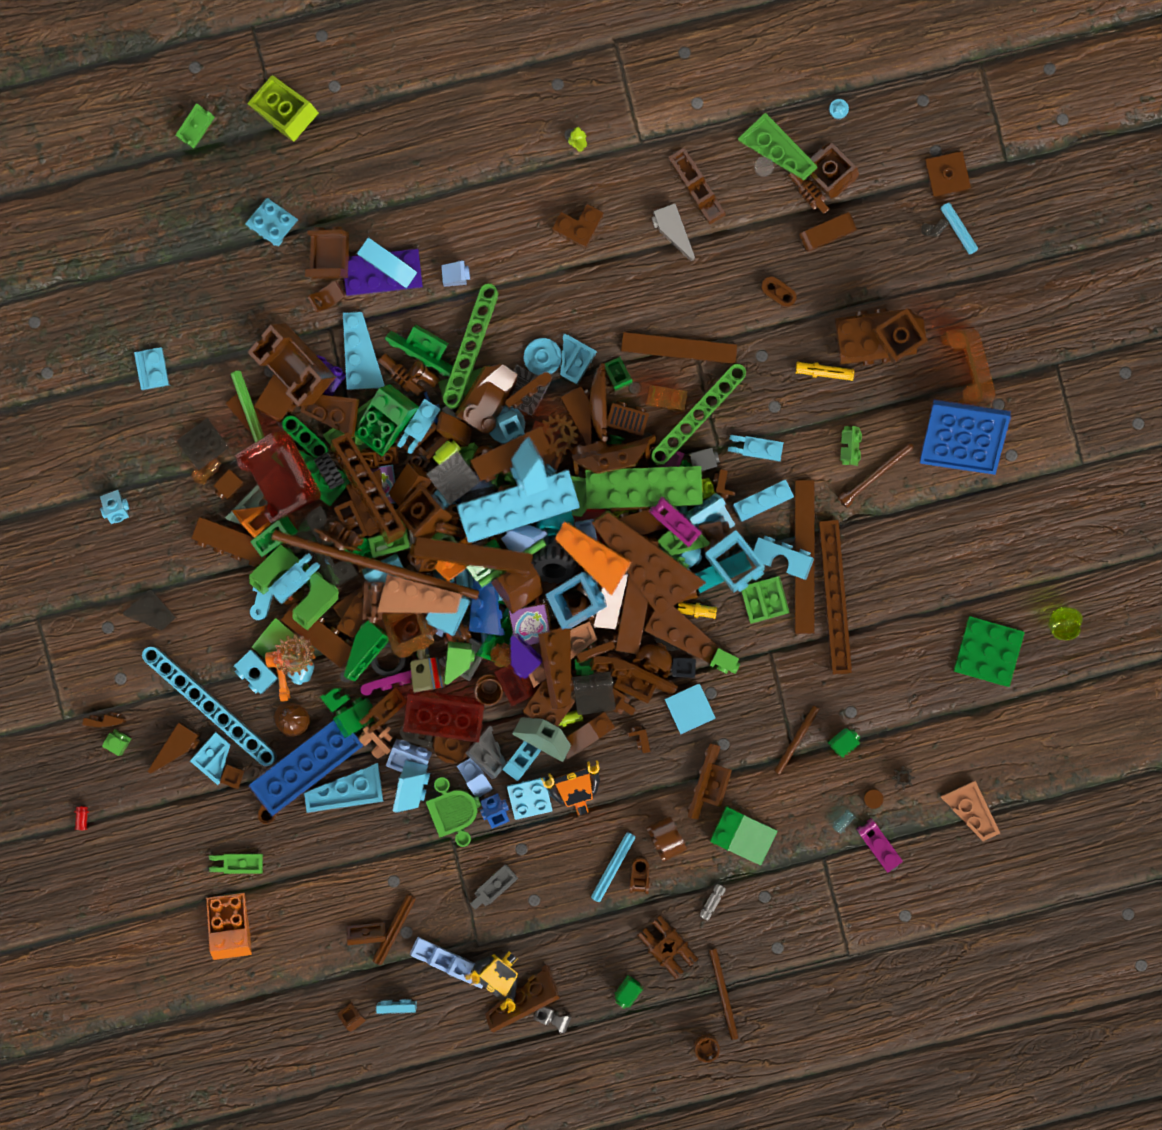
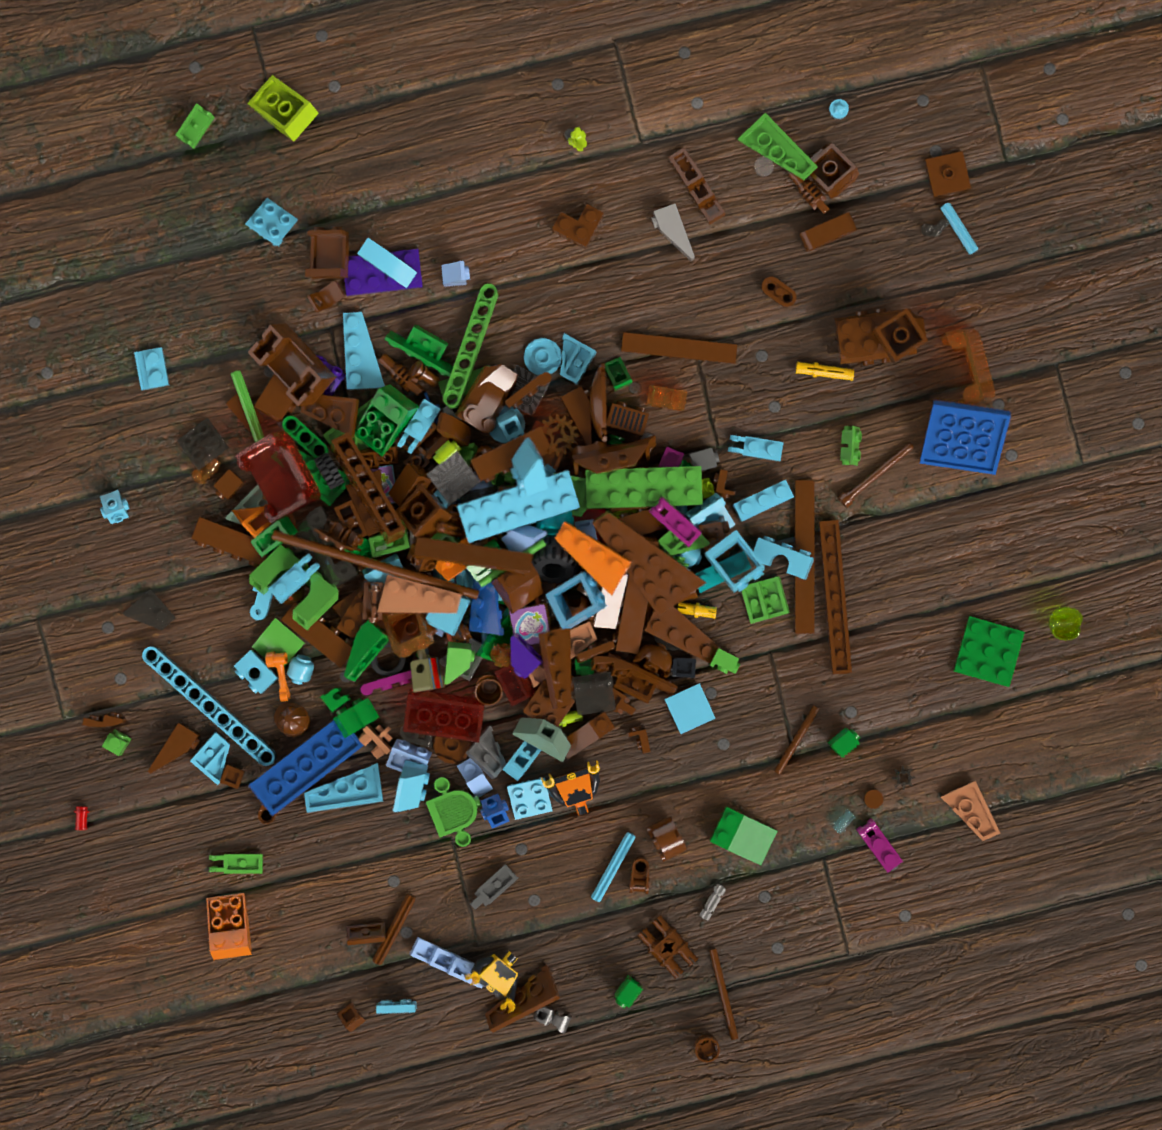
(298, 647): clear orange gear -> none
(384, 709): reddish brown hinge -> none
(703, 406): bright green beam -> none
(711, 783): reddish brown bracket -> none

